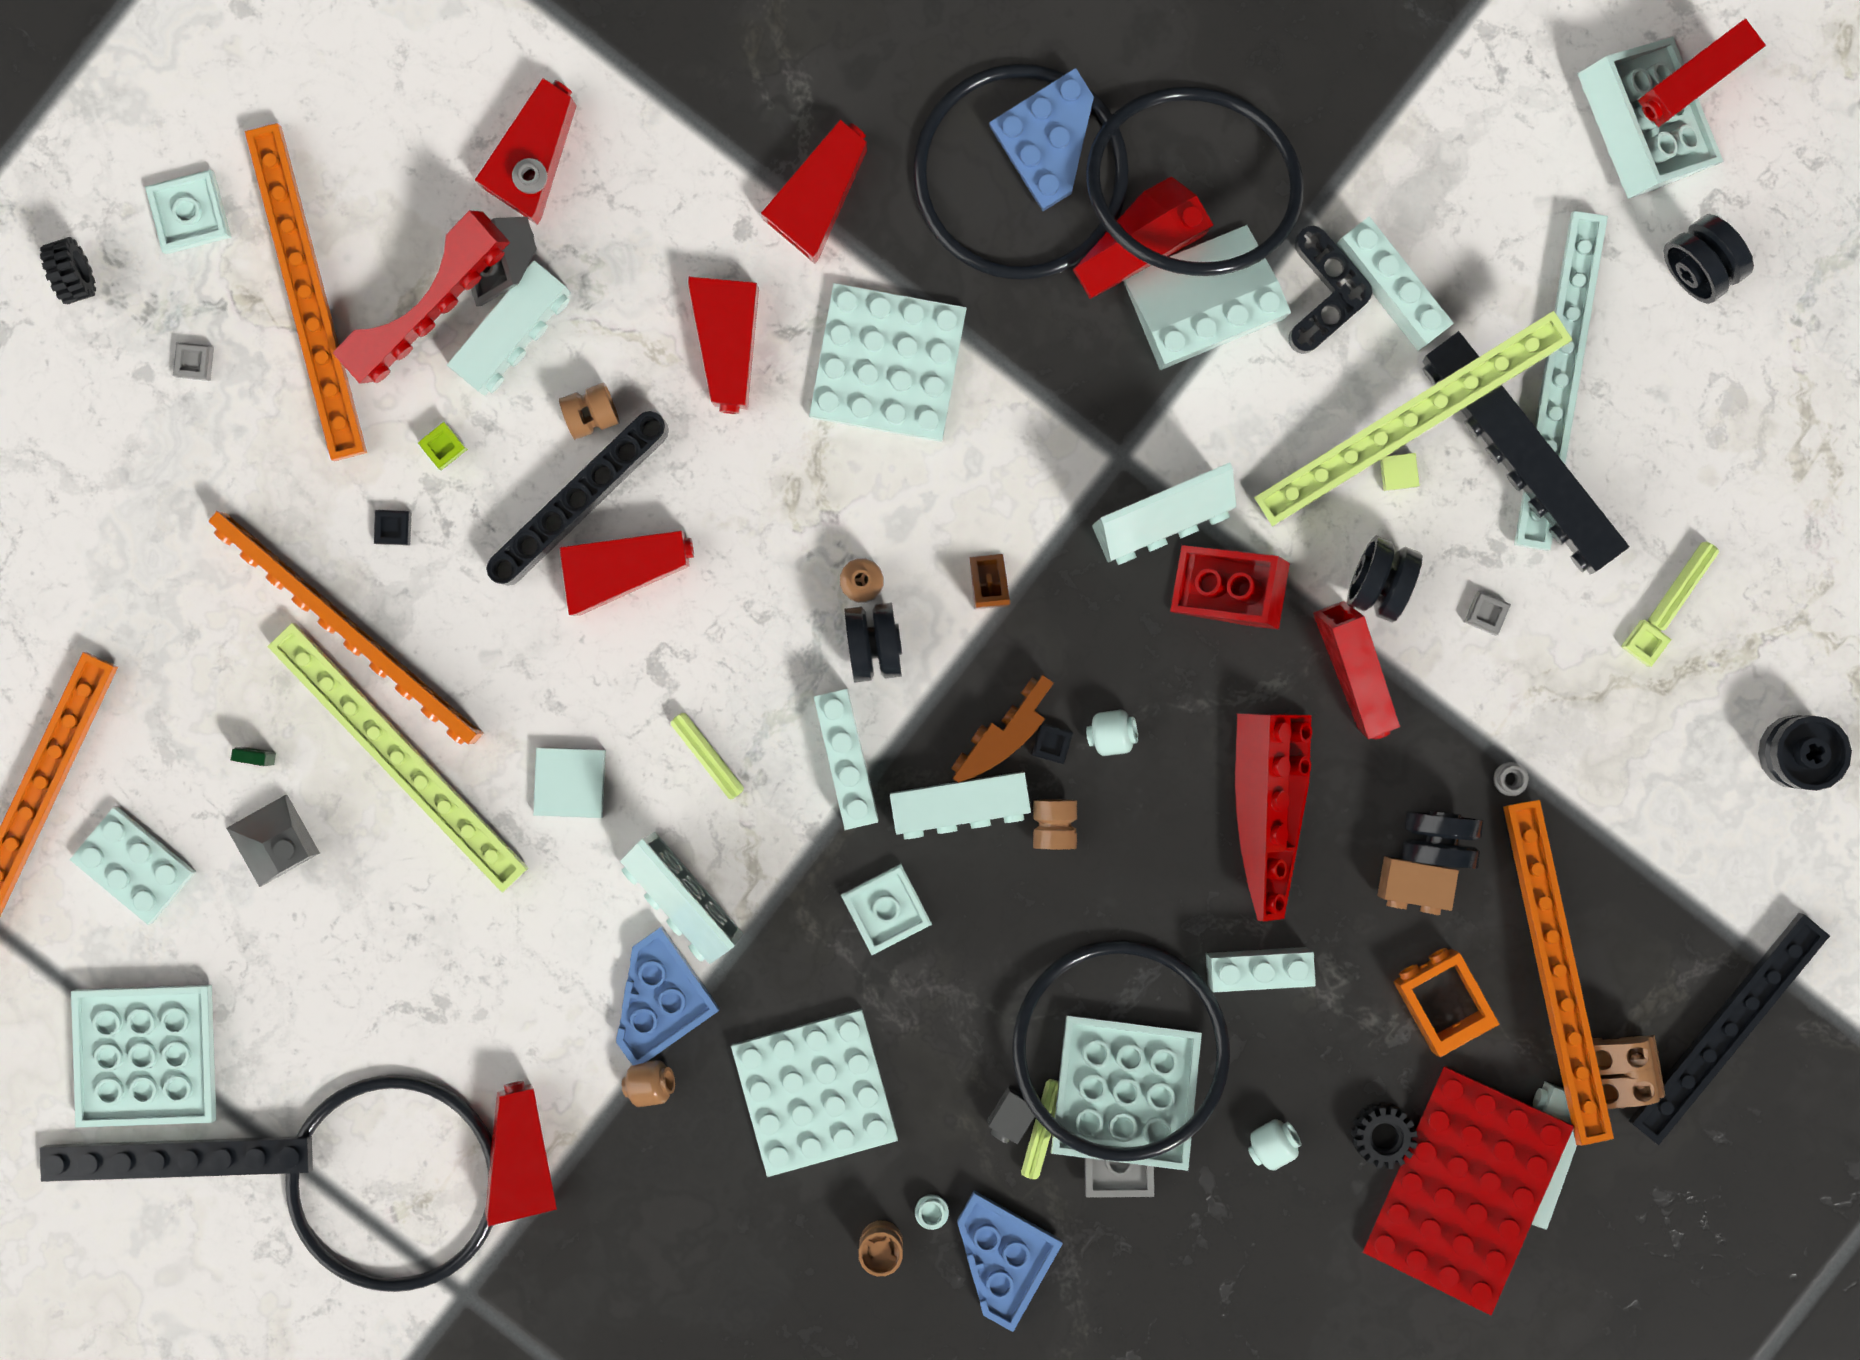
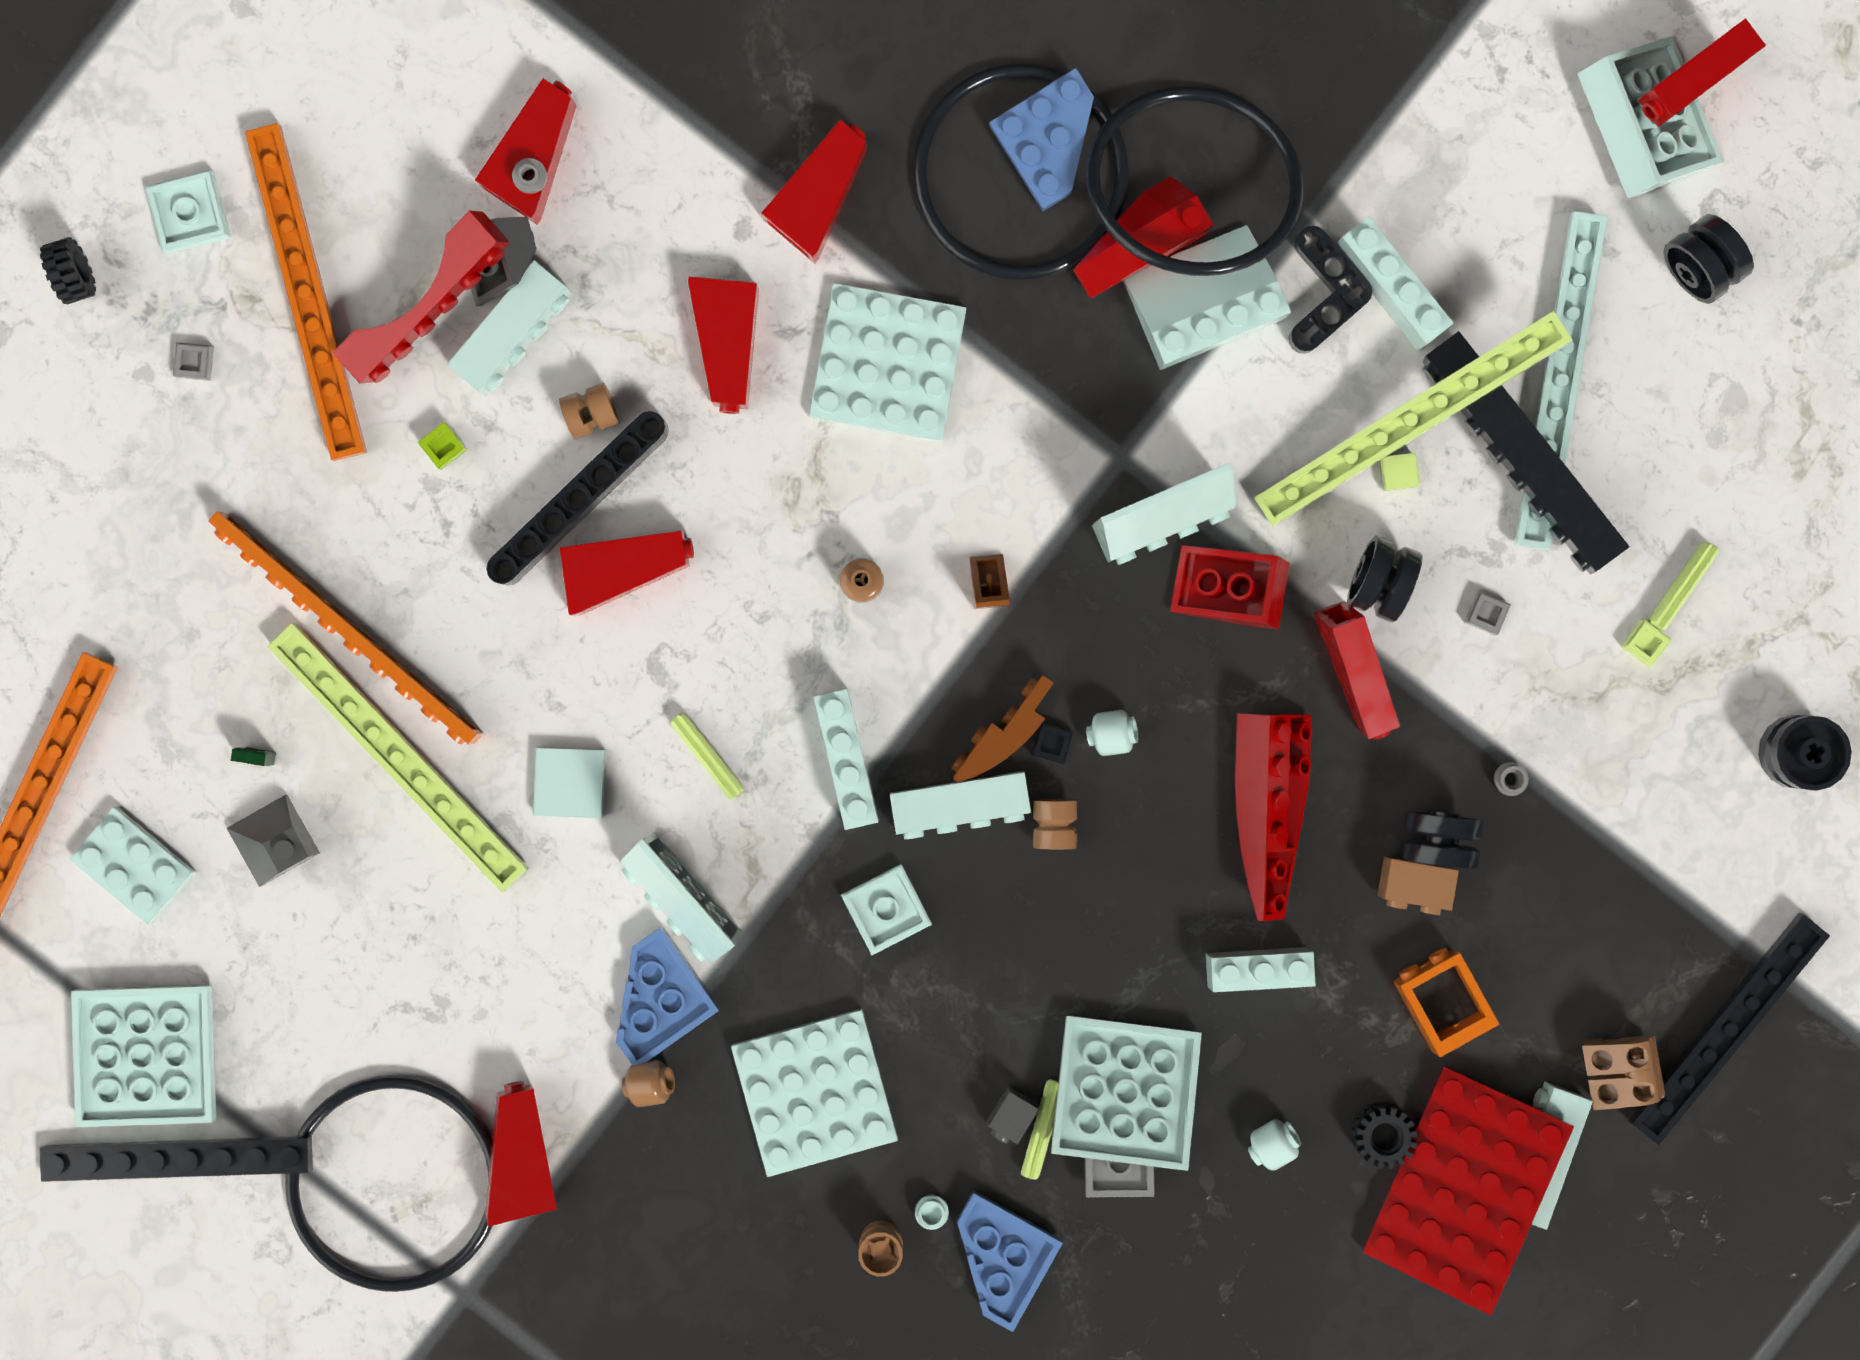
(392, 527): black tile -> none
(873, 642): black wheel -> none
(1050, 1123): black piece -> none
(1558, 973): orange plate -> none

